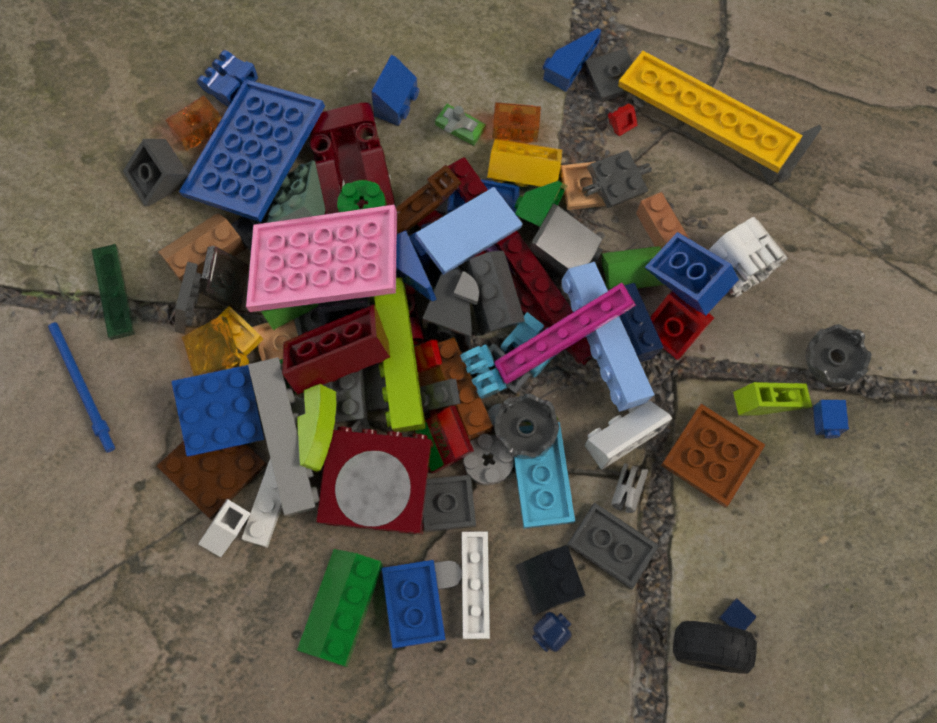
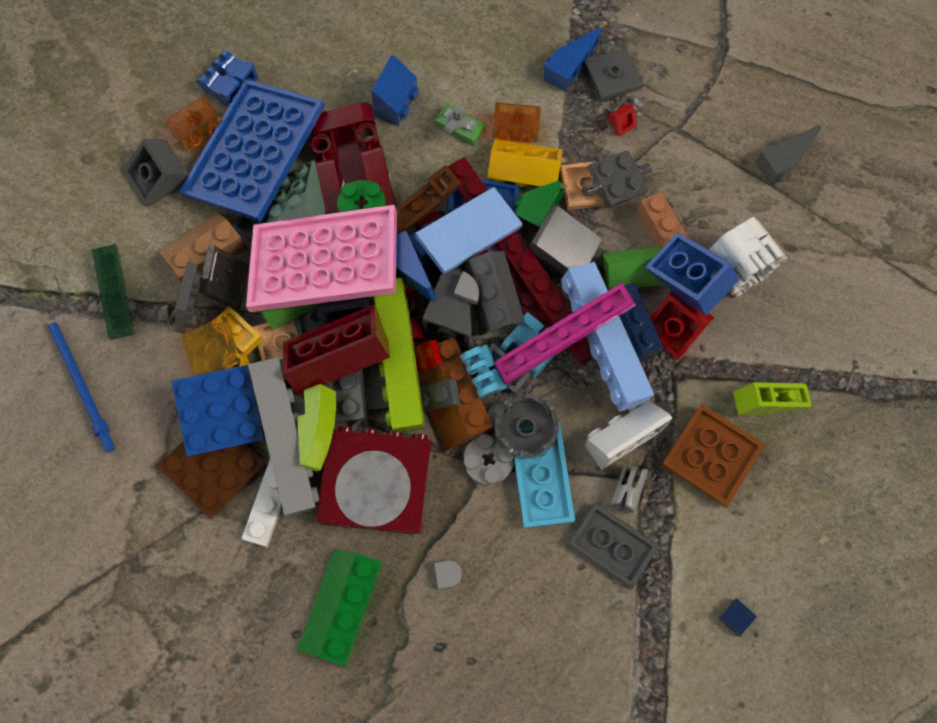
(224, 528): white slope -> none
(413, 604): blue plate -> none
(448, 439): tile -> none
(449, 504): dark grey plate -> none
(475, 585): white plate -> none
(550, 580): black slope -> none
(552, 632): dark blue head -> none
(710, 111): yellow plate -> none
(715, 647): black tyre -> none
(830, 418): blue brick -> none
(844, 342): dark grey plate -> none

